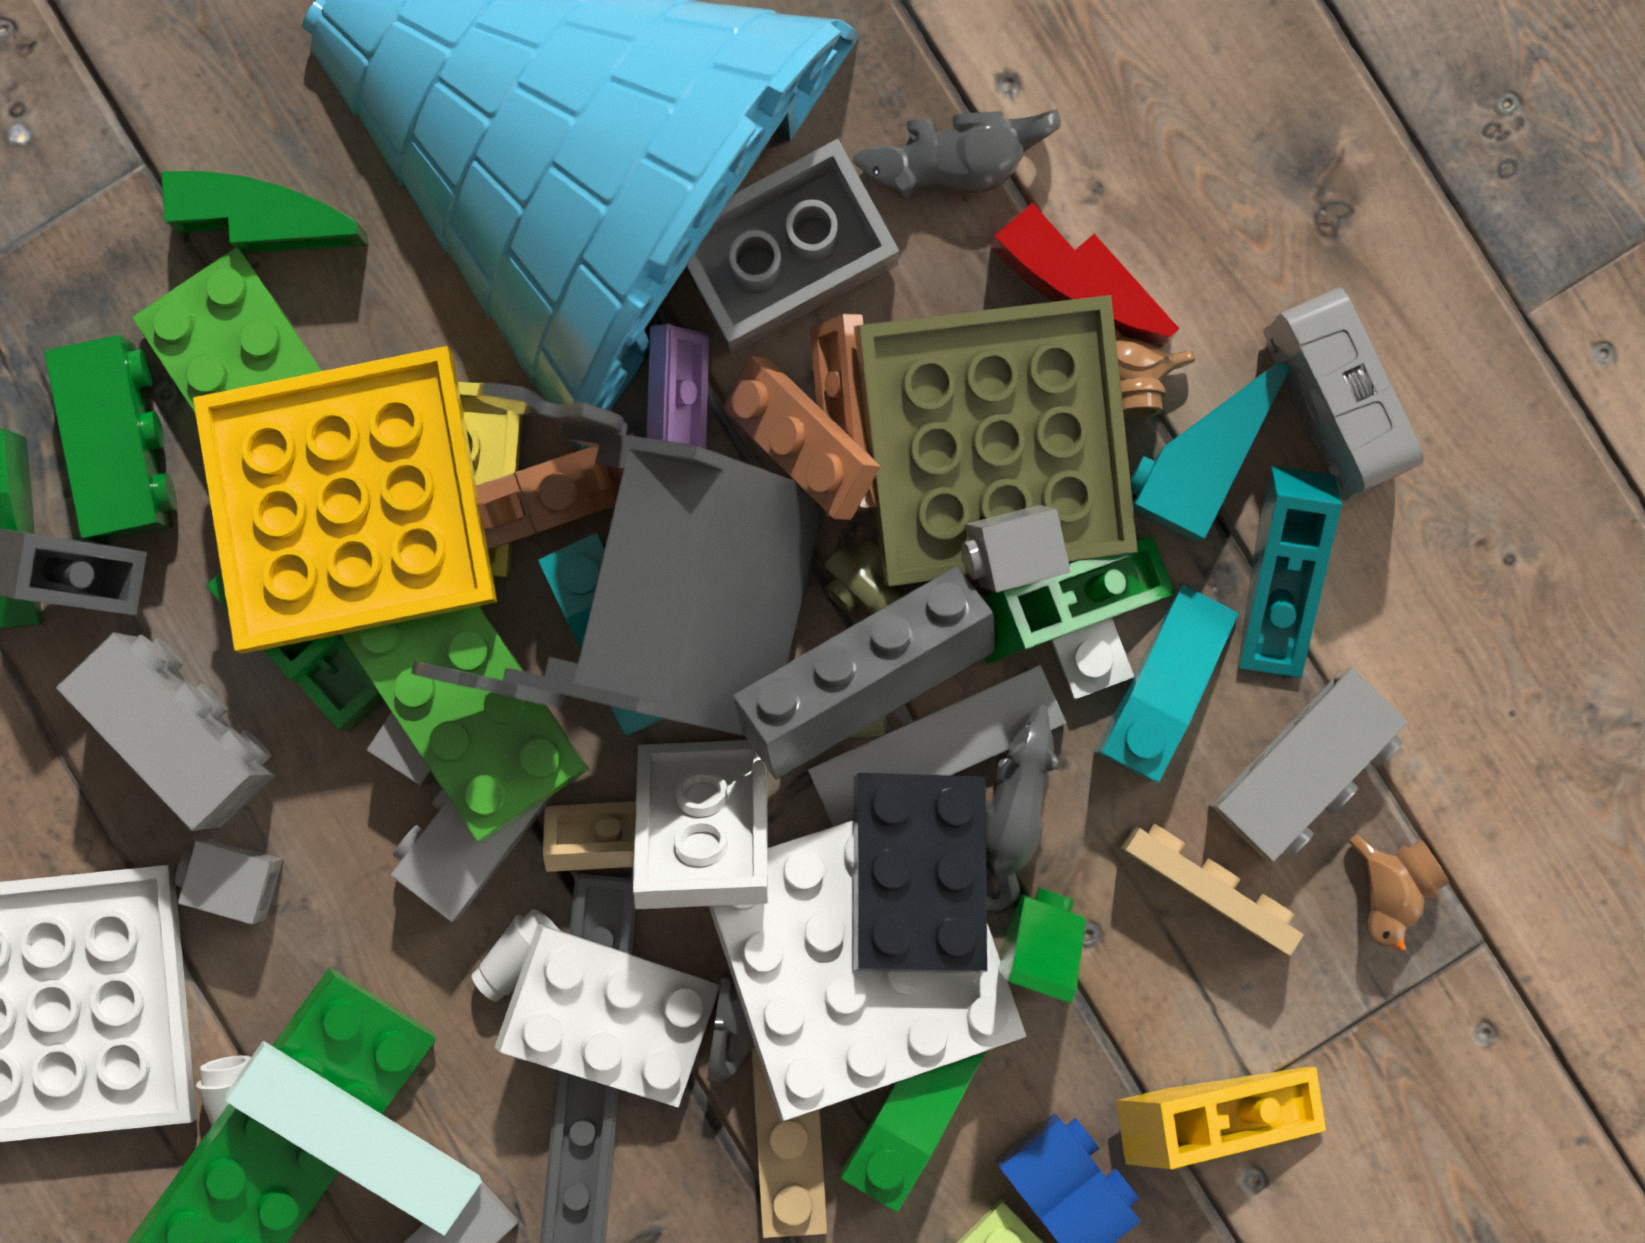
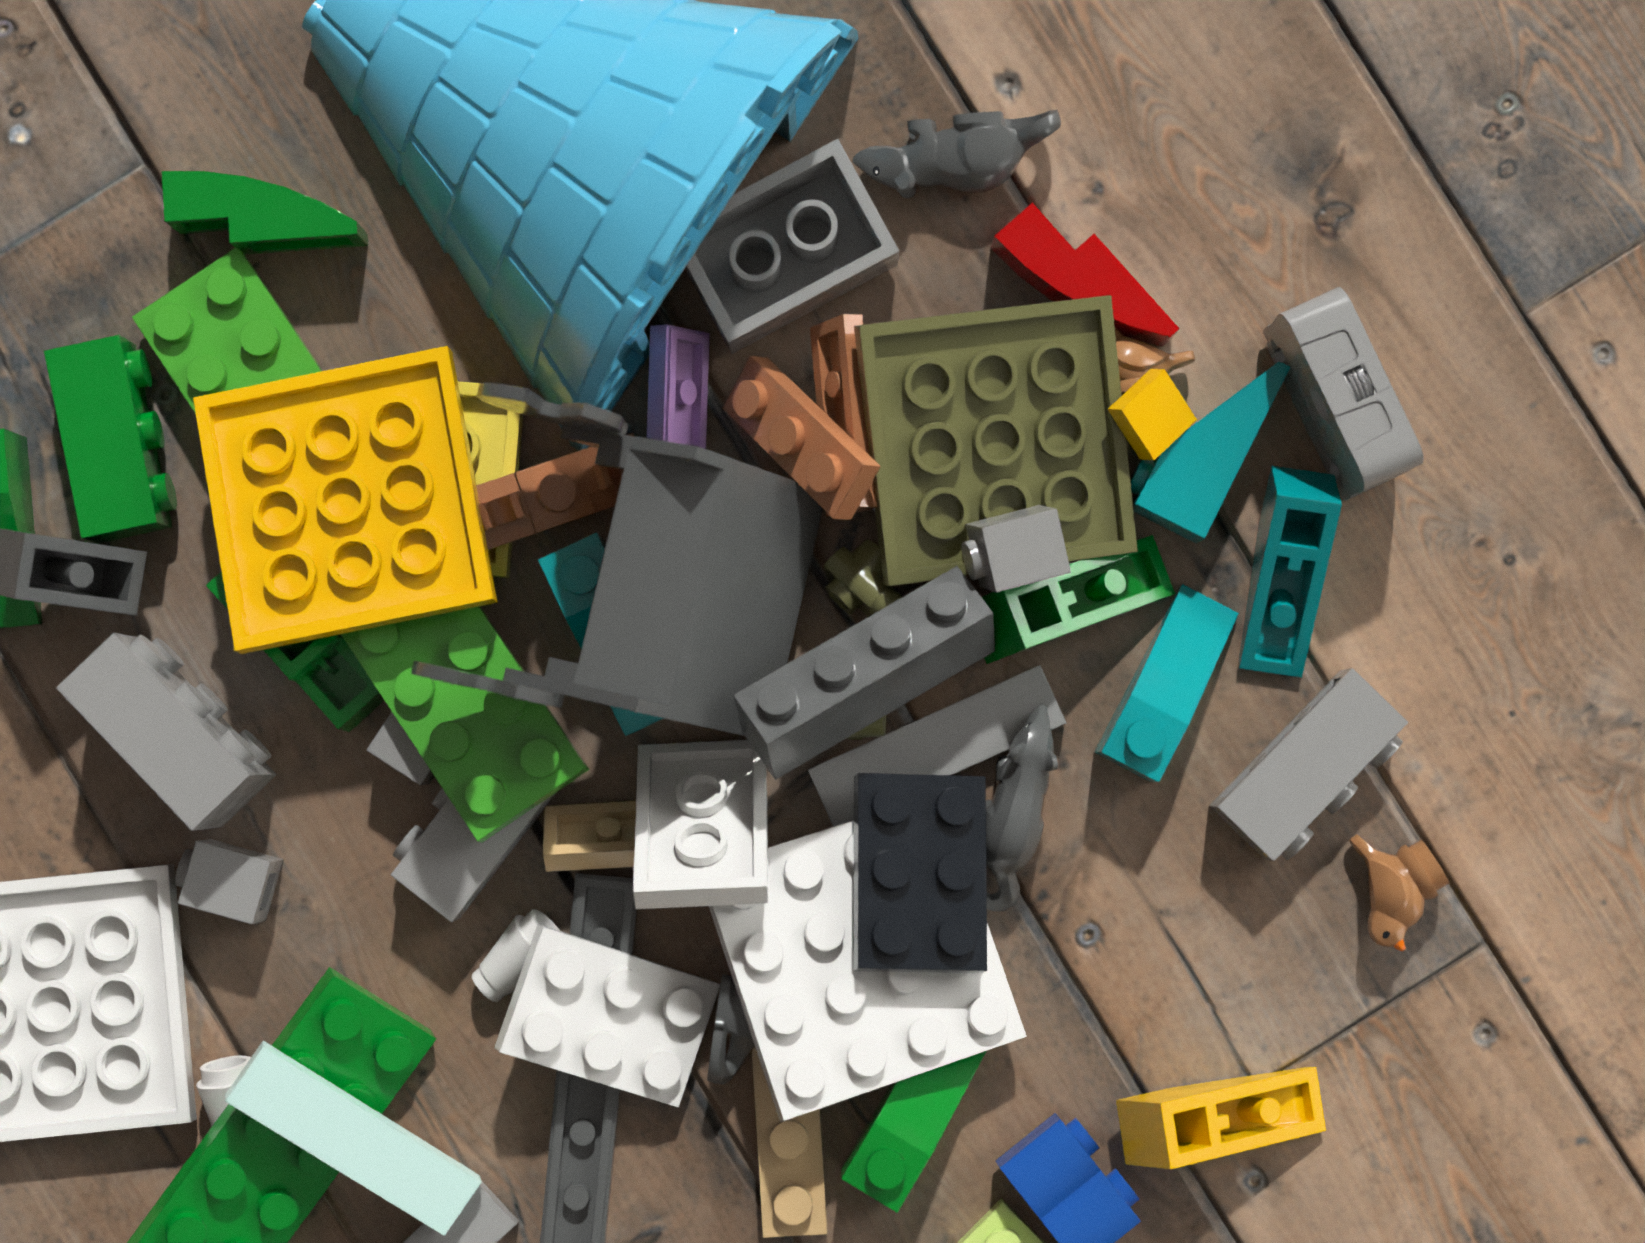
(1044, 945): green slope -> none
(1092, 658): white plate -> none
(1152, 414): none -> yellow tile
(1213, 887): tan plate -> none

